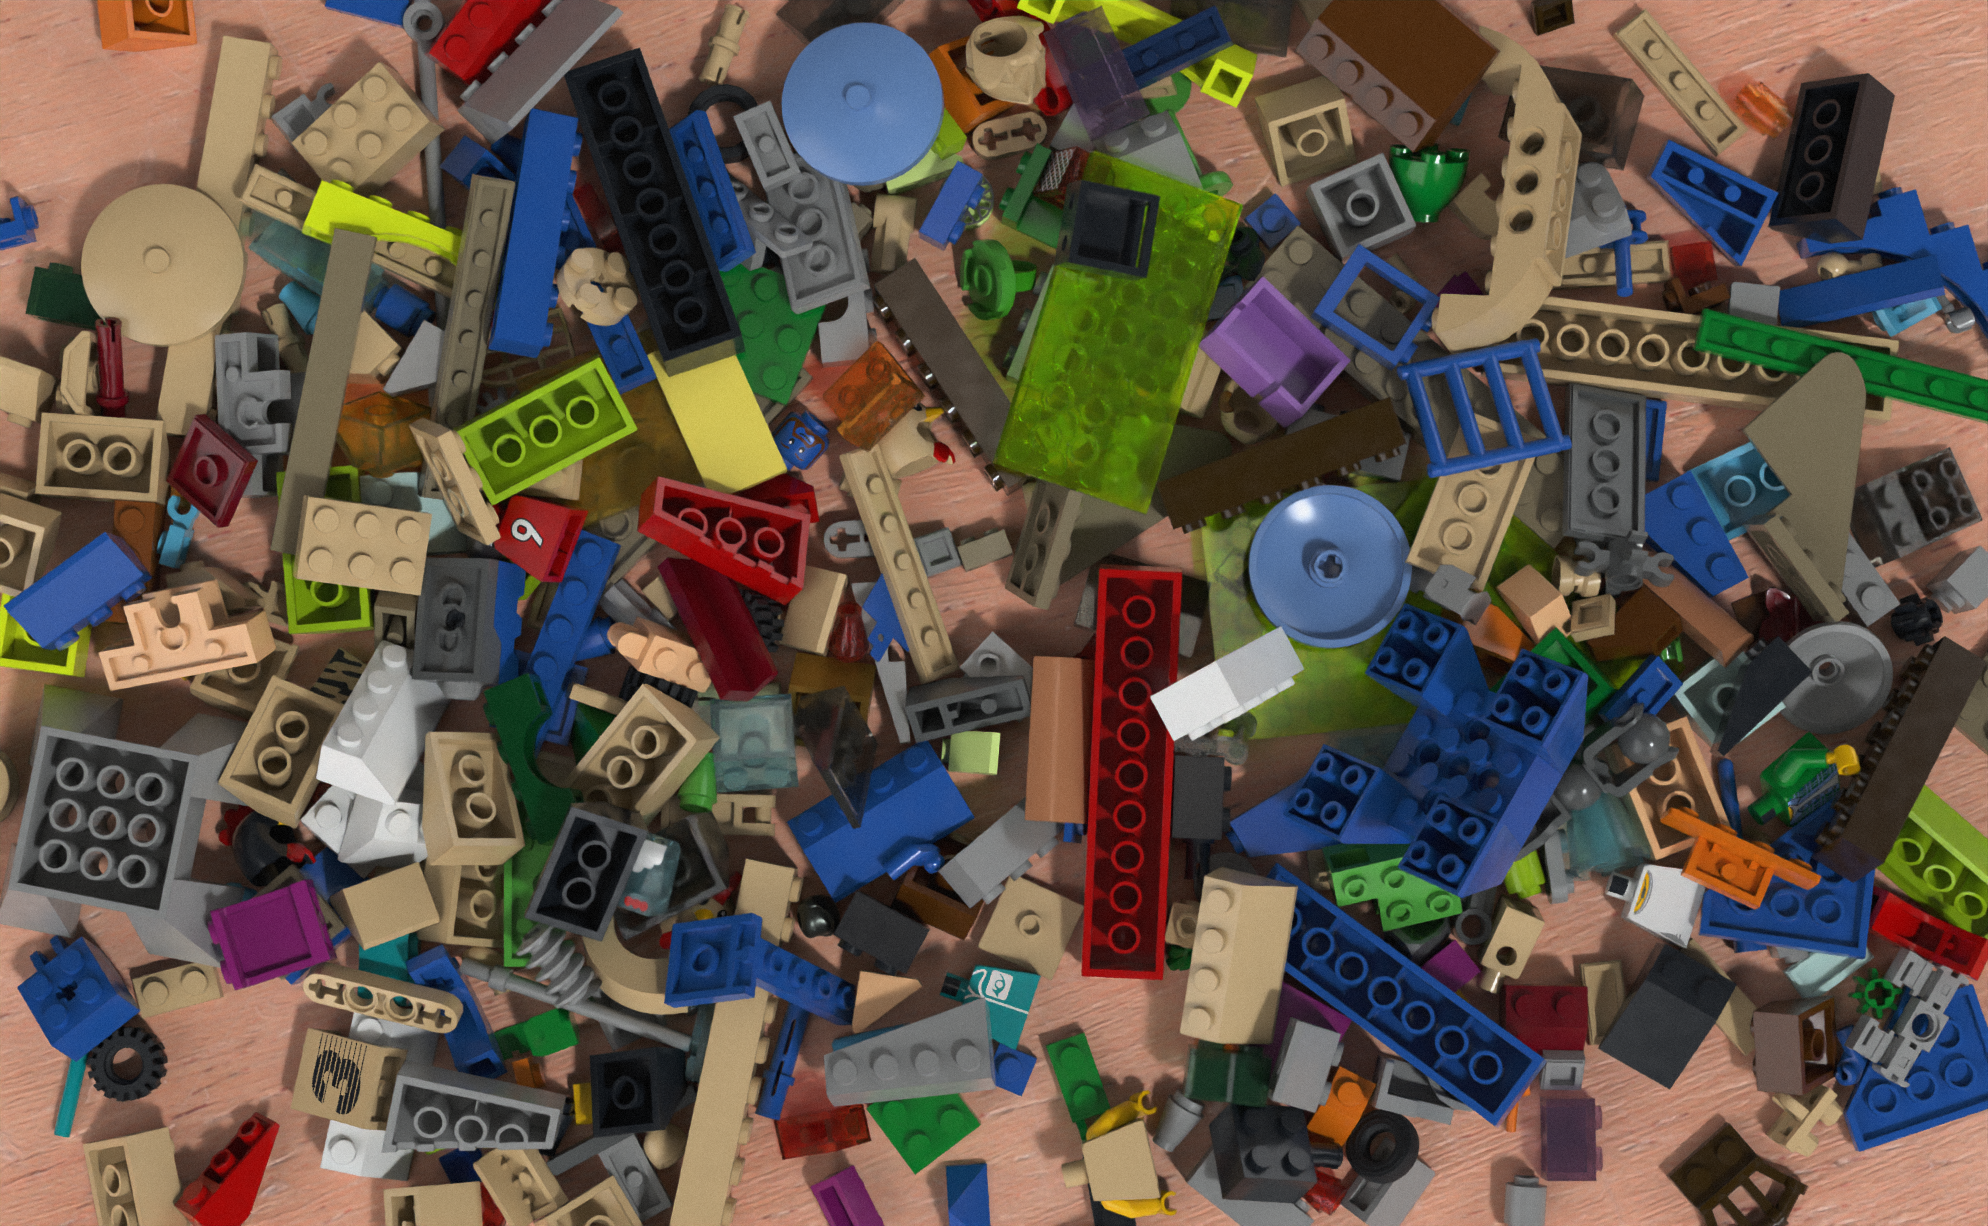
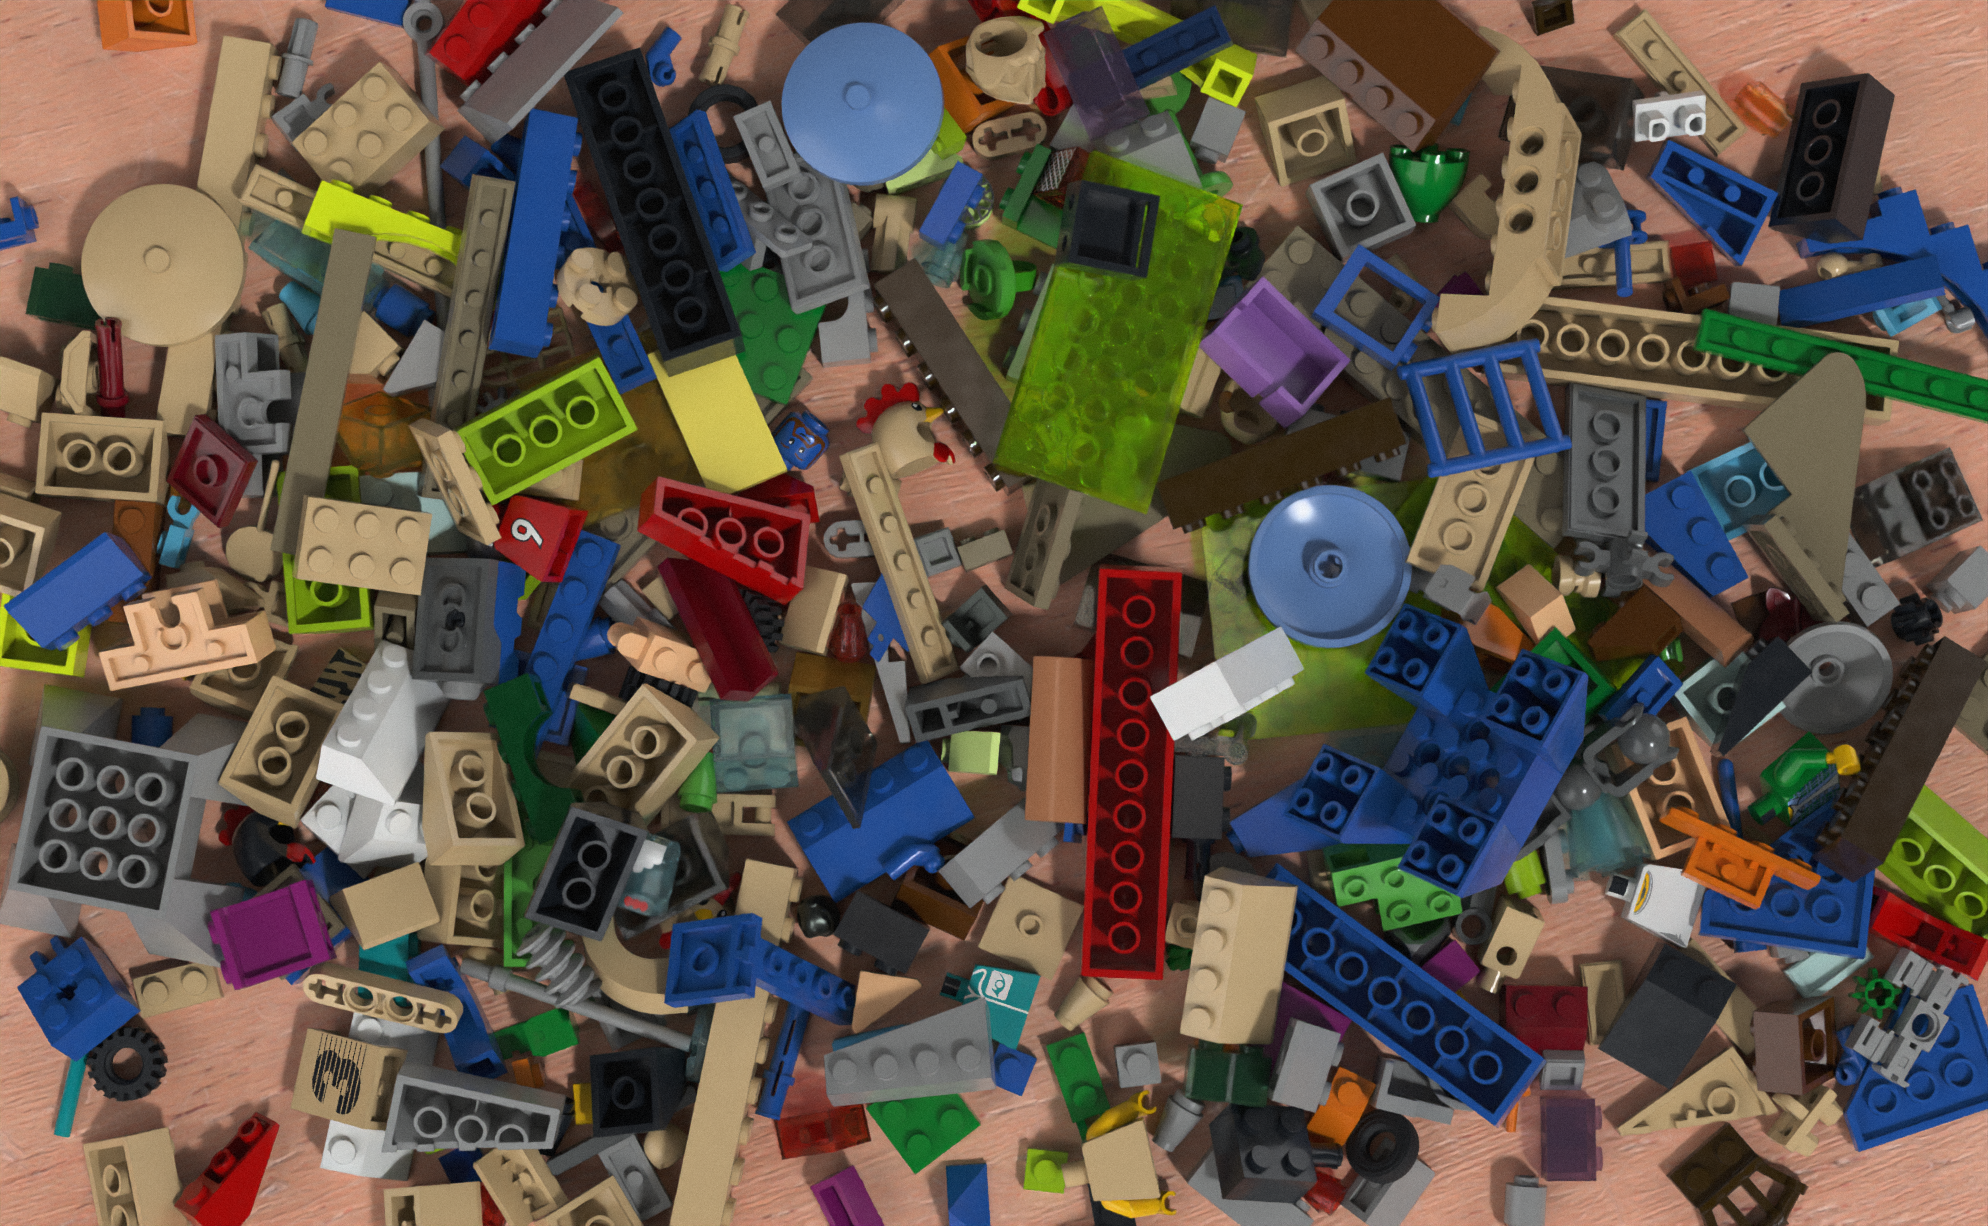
(151, 727): none -> blue brick
(250, 545): none -> tan piece
(297, 58): none -> light grey axle
(659, 59): none -> blue arm
(872, 397): clear orange bracket -> none
(944, 266): none -> clear light blue cone
(975, 619): none -> pearl dark grey bracket
(1014, 753): none -> flat silver rock
(1044, 1170): none -> lime plate
(1083, 1001): none -> tan cone
(1137, 1064): none -> light grey brick
(1216, 131): none -> light grey brick
(1272, 221): blue plate -> none
(1592, 617): tan tile -> none
(1669, 116): none -> white hips
(1712, 1093): none -> tan wing

